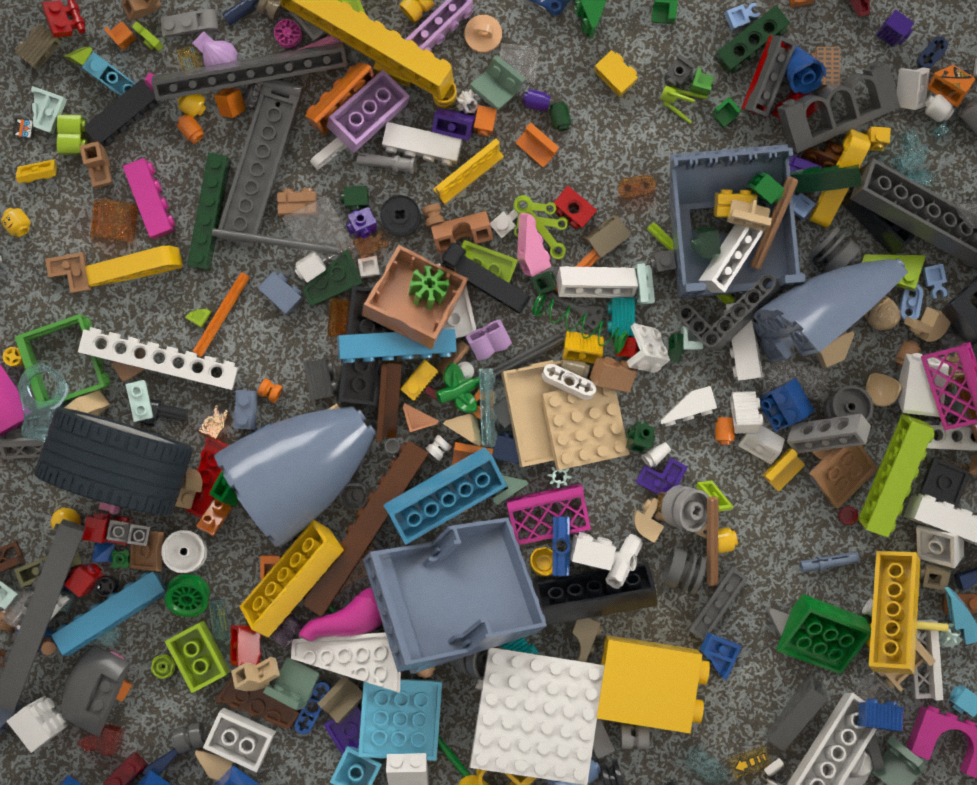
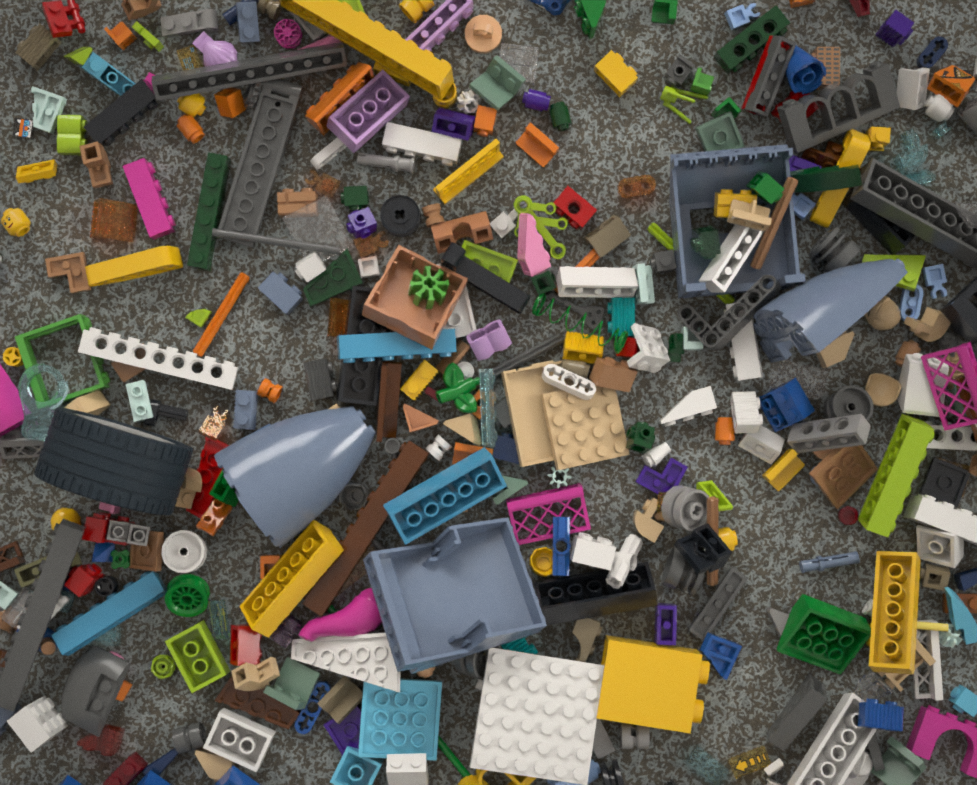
(247, 21): none -> sand blue brick
(325, 185): none -> clear orange plate
(665, 624): none -> dark purple brick
(703, 549): none -> black brick
(720, 133): none -> sand green tile

